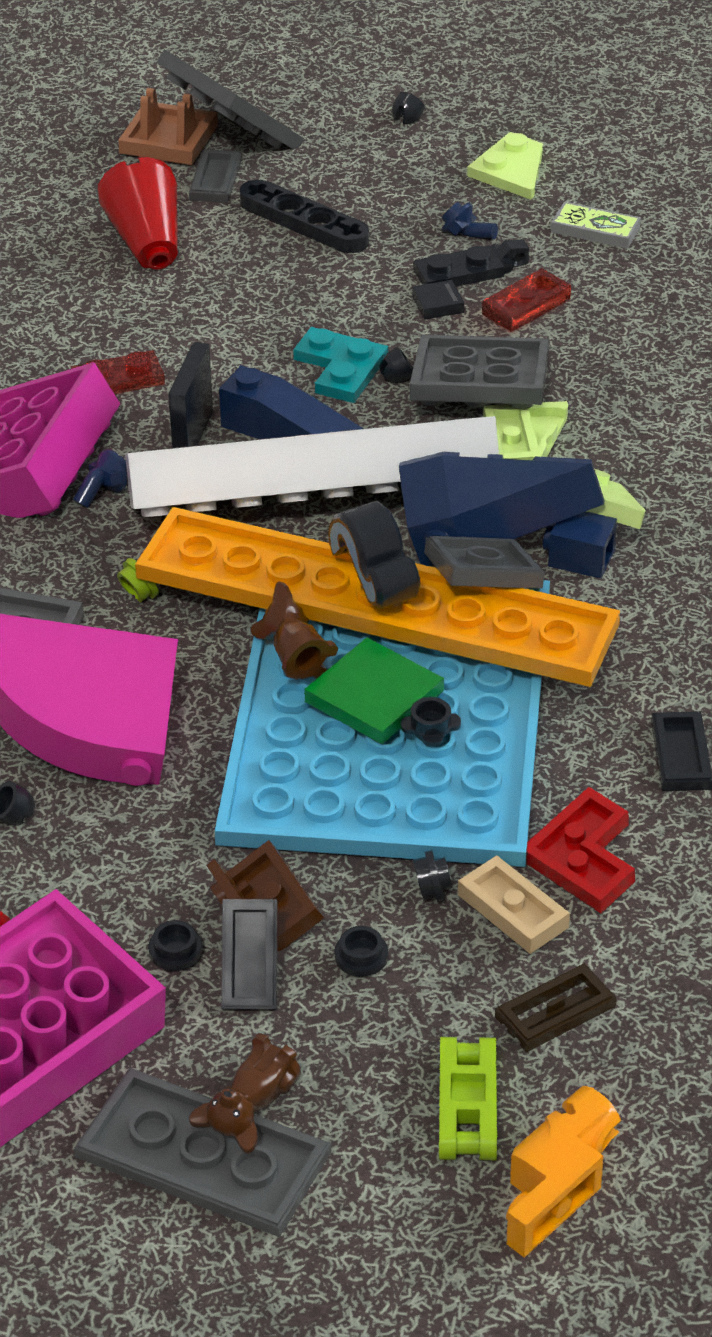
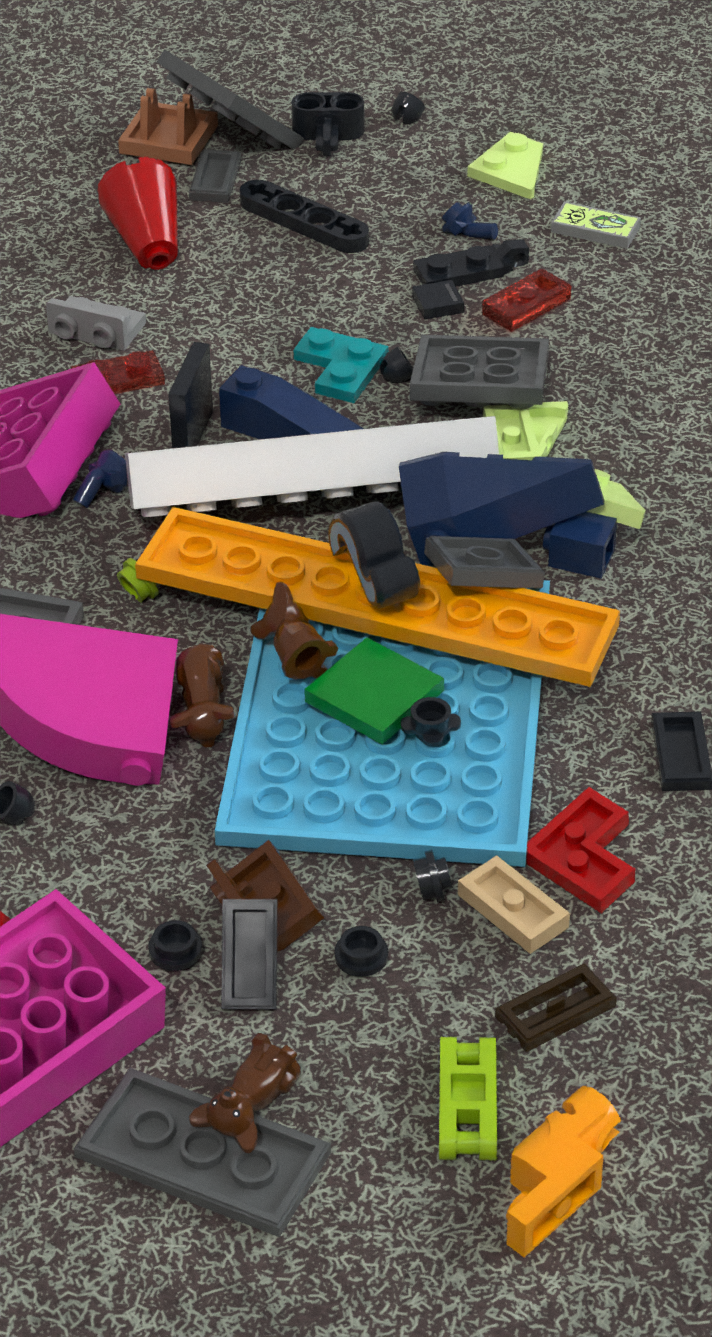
(94, 322): none -> light grey bracket
(200, 674): none -> reddish brown animal
(328, 118): none -> black beam

